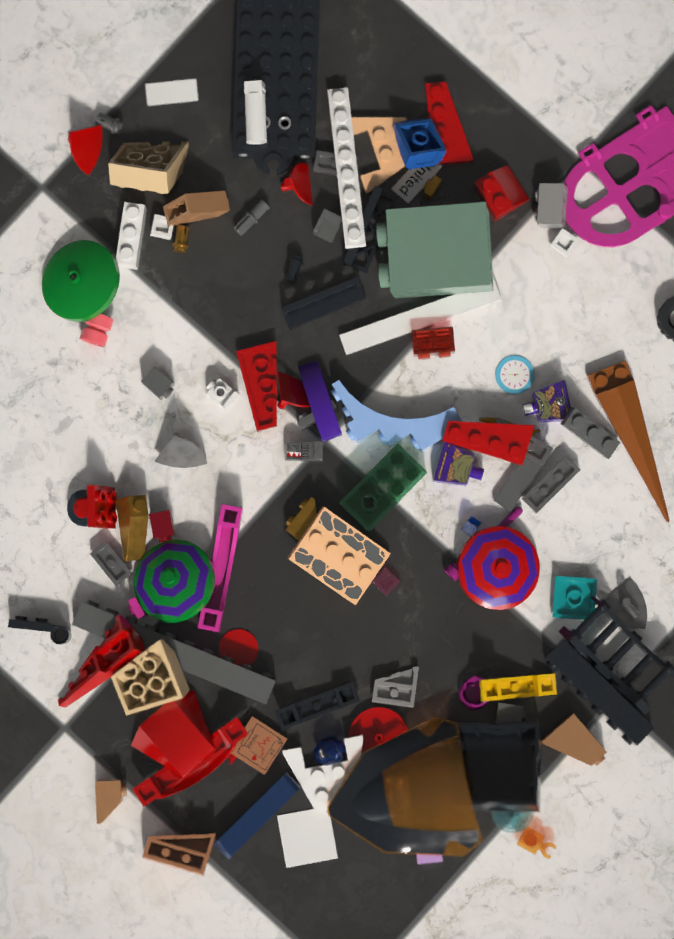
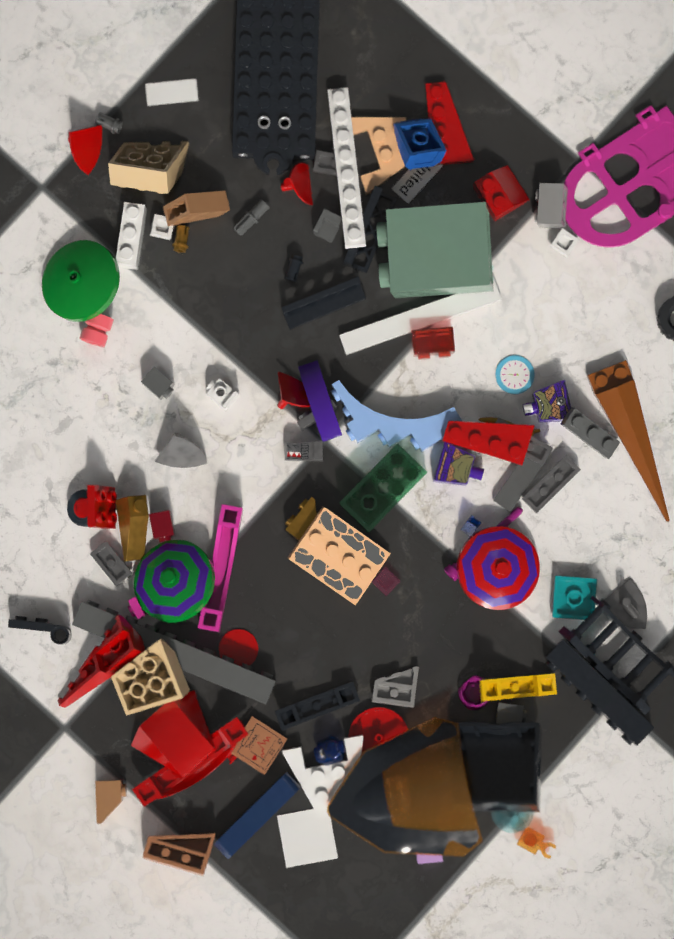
(255, 112): white piece -> none
(260, 380): red wing -> none
(431, 187): pearl gold plate -> none
(575, 741): medium nougat slope -> none

